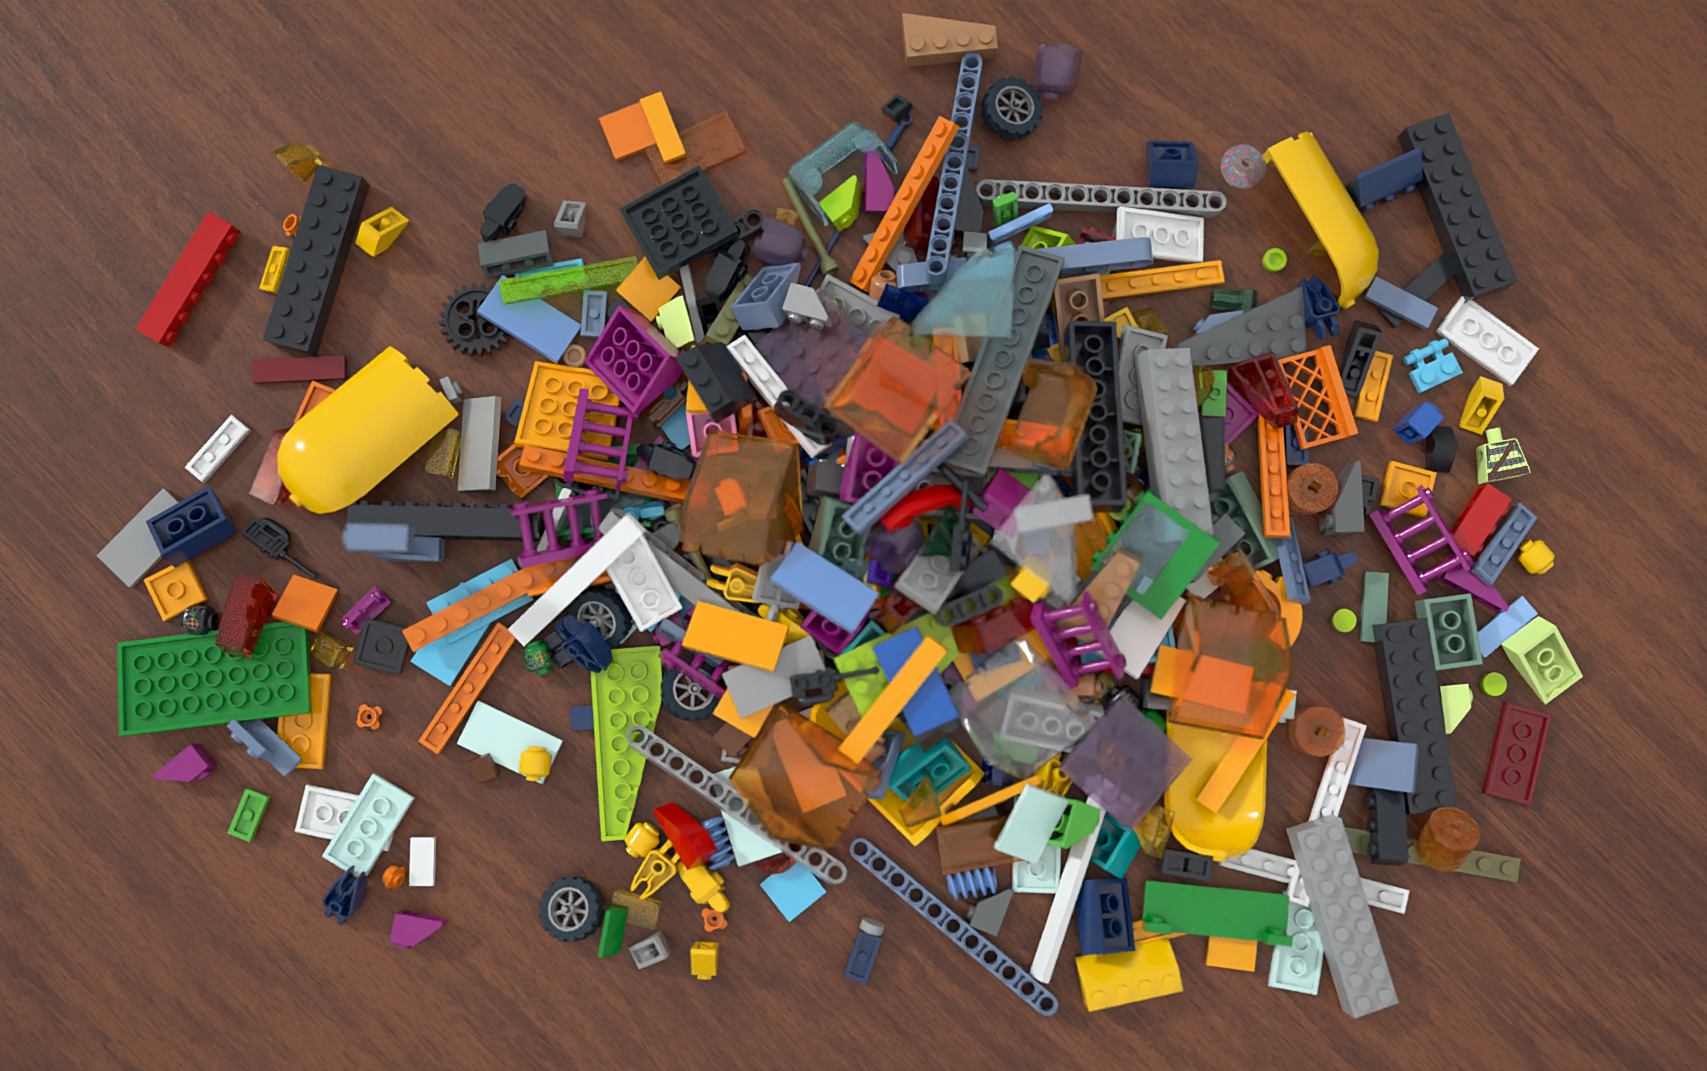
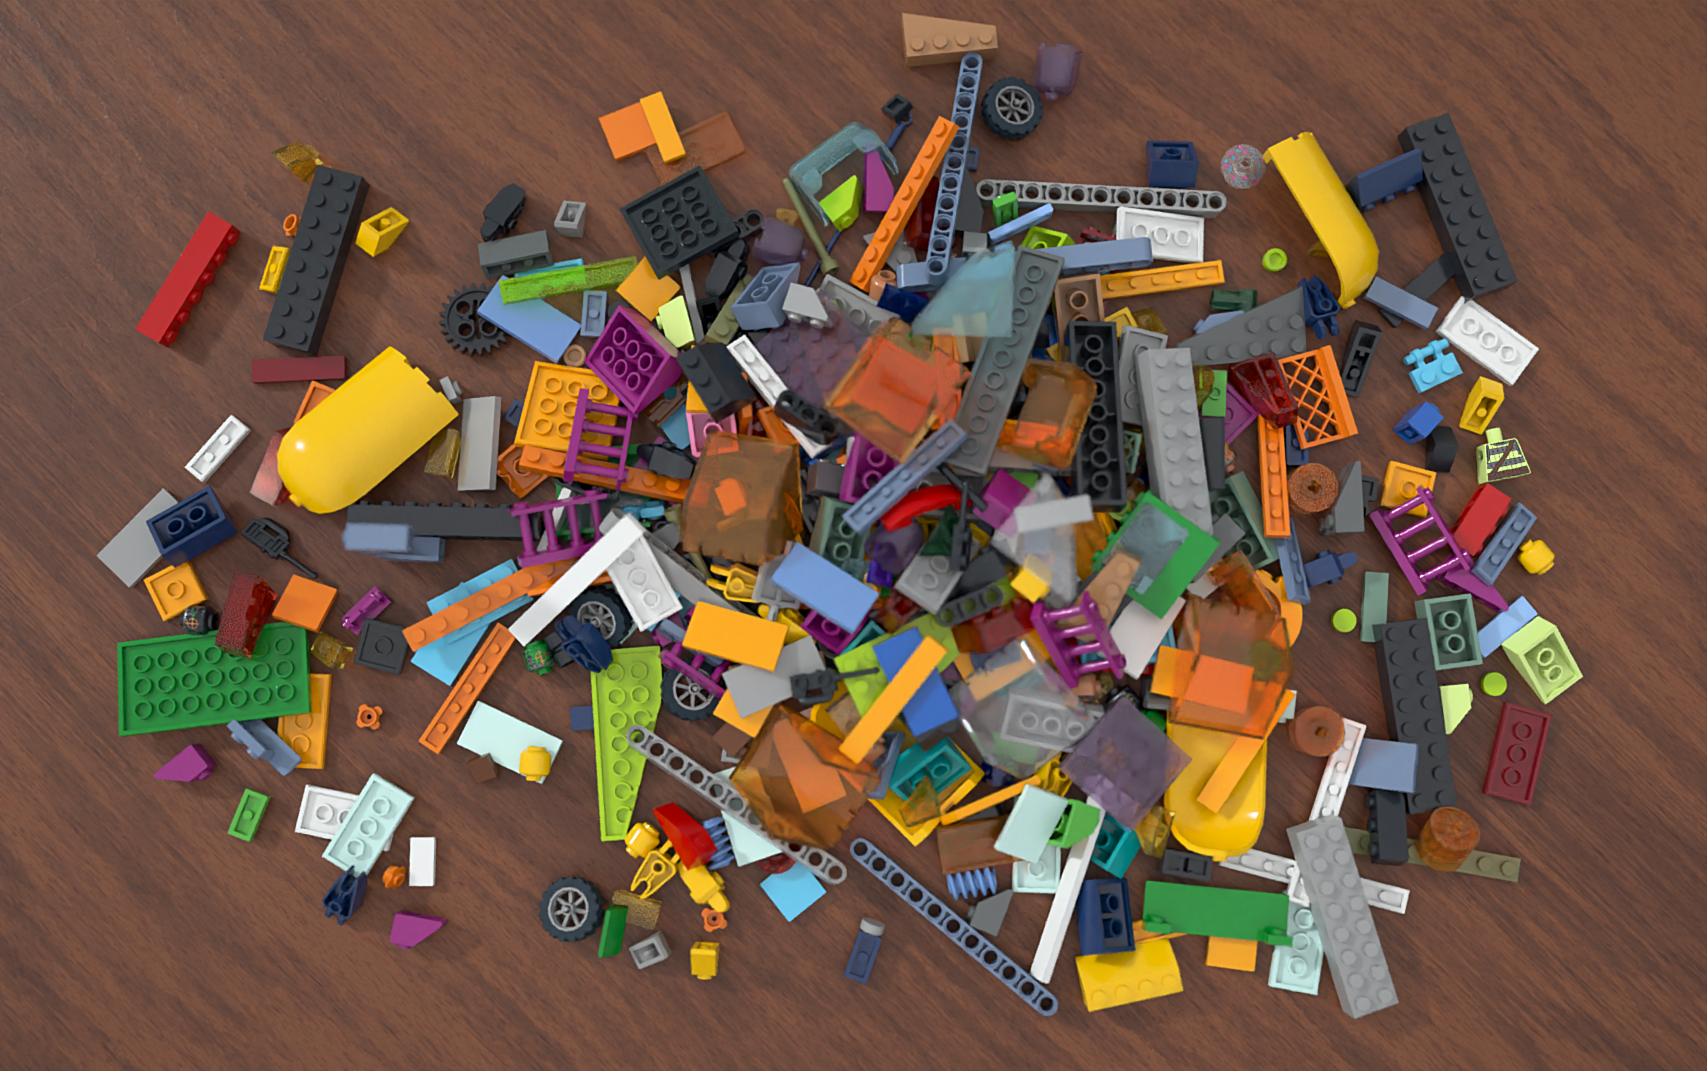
(1372, 393): light orange tile -> none

